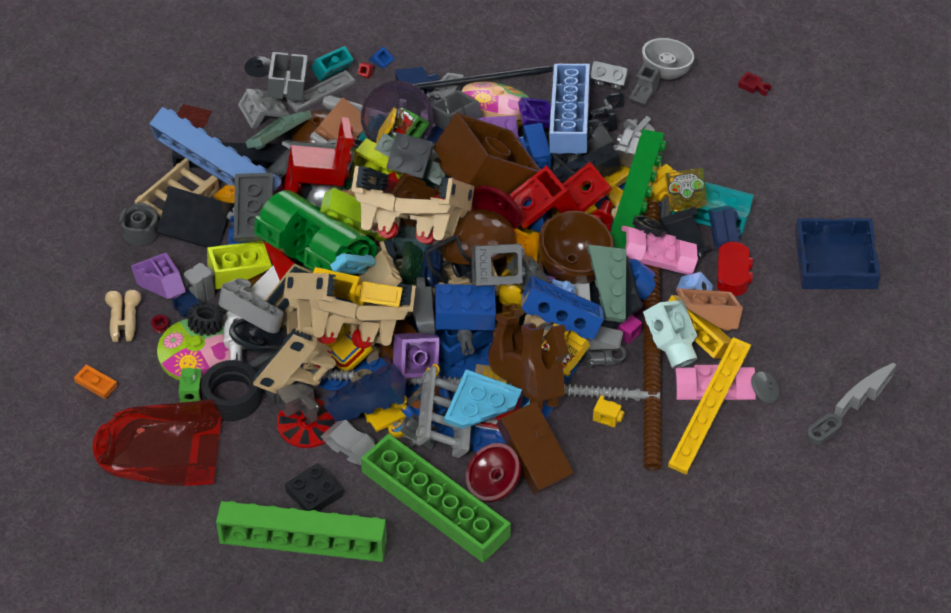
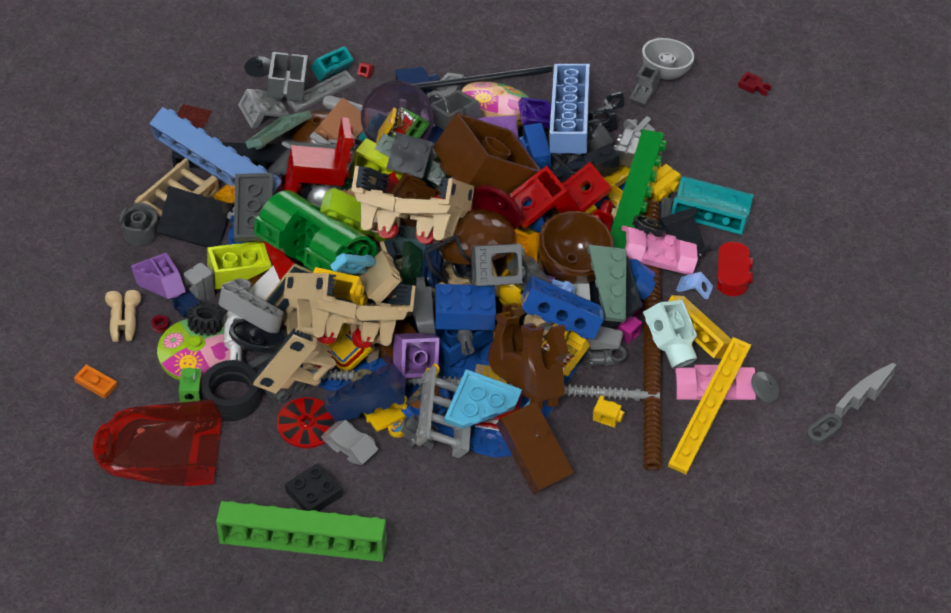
(298, 398): flat silver brick -> none
(380, 294): yellow tile -> none
(382, 58): blue slope -> none
(436, 498): bright green brick -> none
(487, 466): dark red dish -> none
(609, 74): bracket -> none
(685, 189): slope -> none
(714, 306): nougat slope -> none
(724, 225): dark blue brick -> none
(837, 253): dark blue tile -> none

